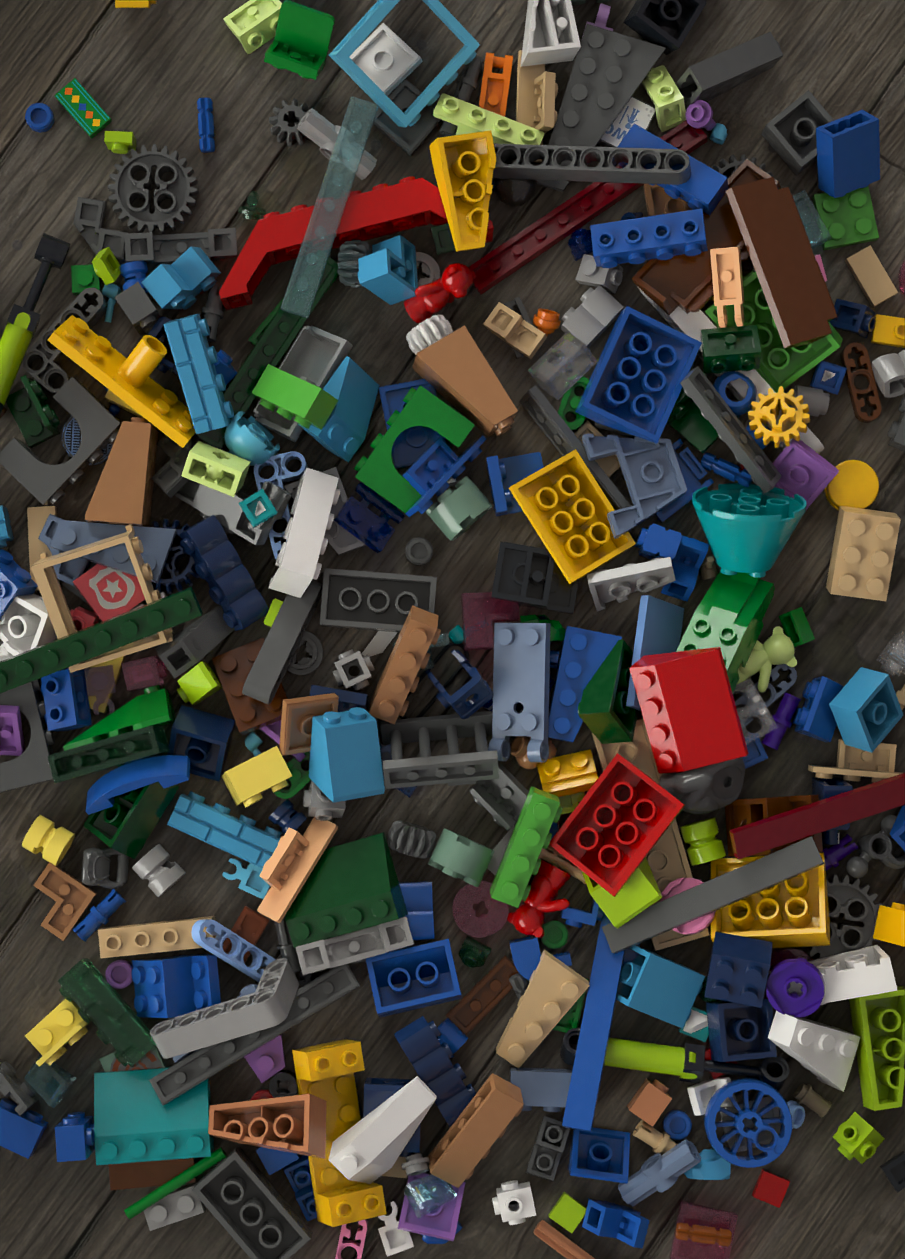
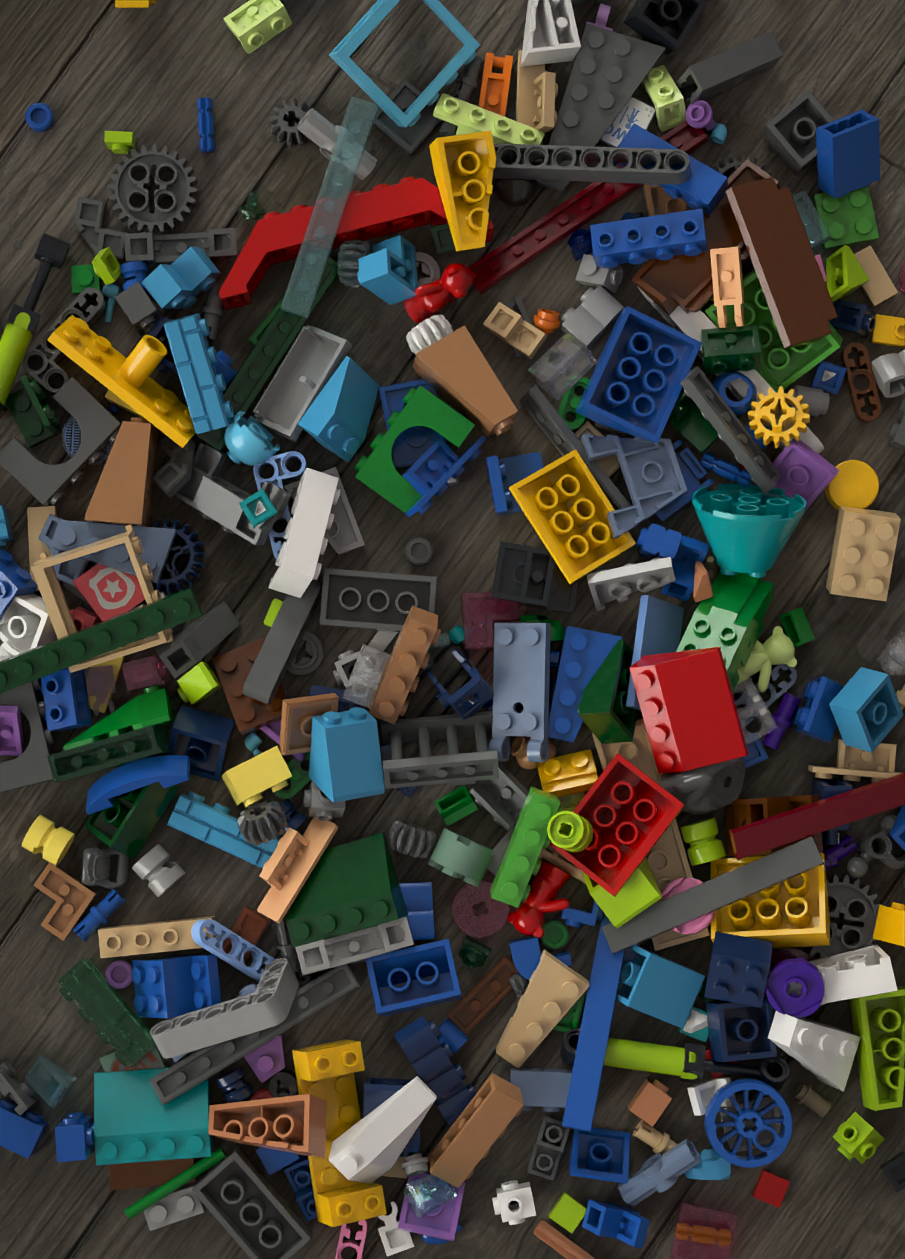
(56, 1030): light yellow bracket -> none
(83, 108): green tile -> none
(216, 468): yellowish green brick -> none
(224, 572): dark blue brick -> none
(234, 1086): none -> dark blue wheel
(249, 877): medium azure plate -> none
(262, 822): none -> dark grey gear
(294, 398): bright green brick -> none
(301, 40): green bracket -> none
(365, 524): clear blue plate -> none
(366, 676): none -> clear brick
(386, 58): white plate -> none
(455, 805): none -> green piece
(459, 508): sand green brick -> none
(570, 831): none -> lime wheel
(677, 1124): blue tile -> none
(702, 583): none -> nougat slope
(797, 1113): light blue plate -> none
(844, 273): none -> lime slope

